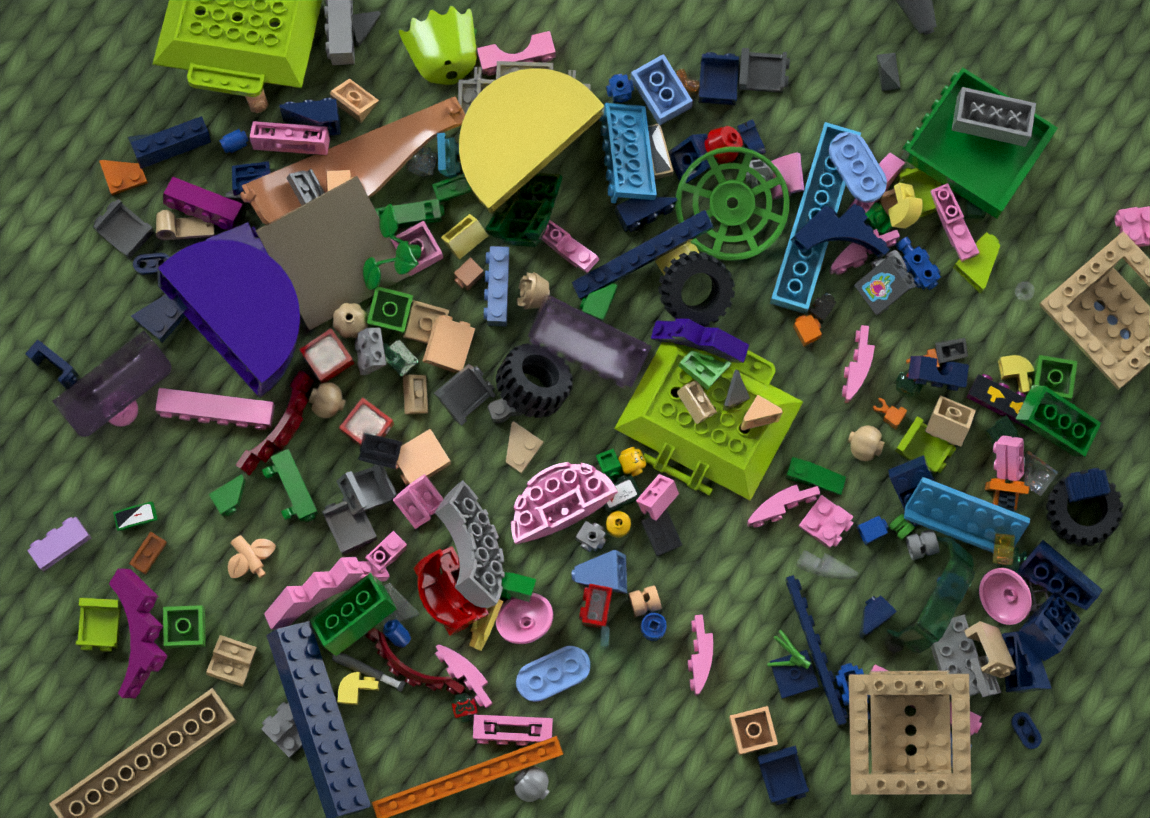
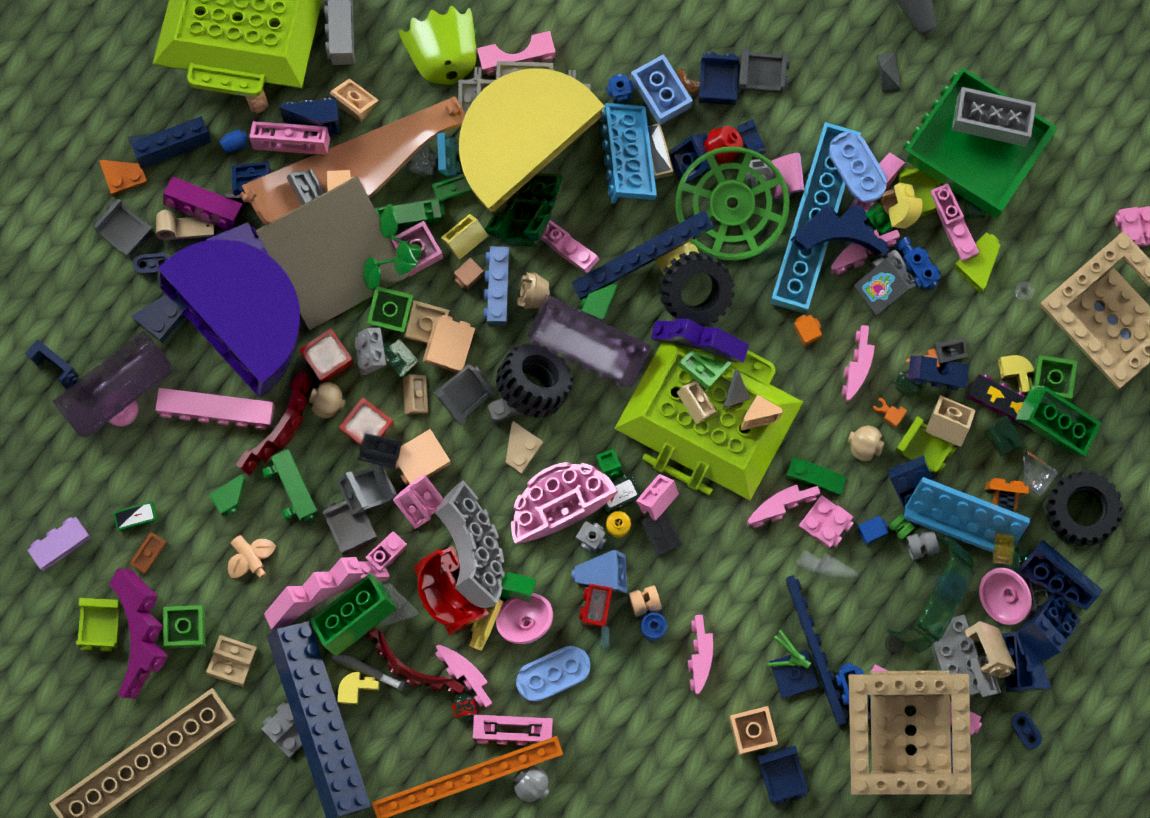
(352, 327): tan plant -> none
(363, 25): dark grey slope -> none
(396, 633): blue brick -> none
(632, 461): yellow head -> none
(638, 211): dark blue slope -> none
(822, 307): clear smoke brick -> none
(875, 614): dark blue slope -> none
(1009, 458): bright pink brick -> none
(1087, 485): dark blue brick -> none

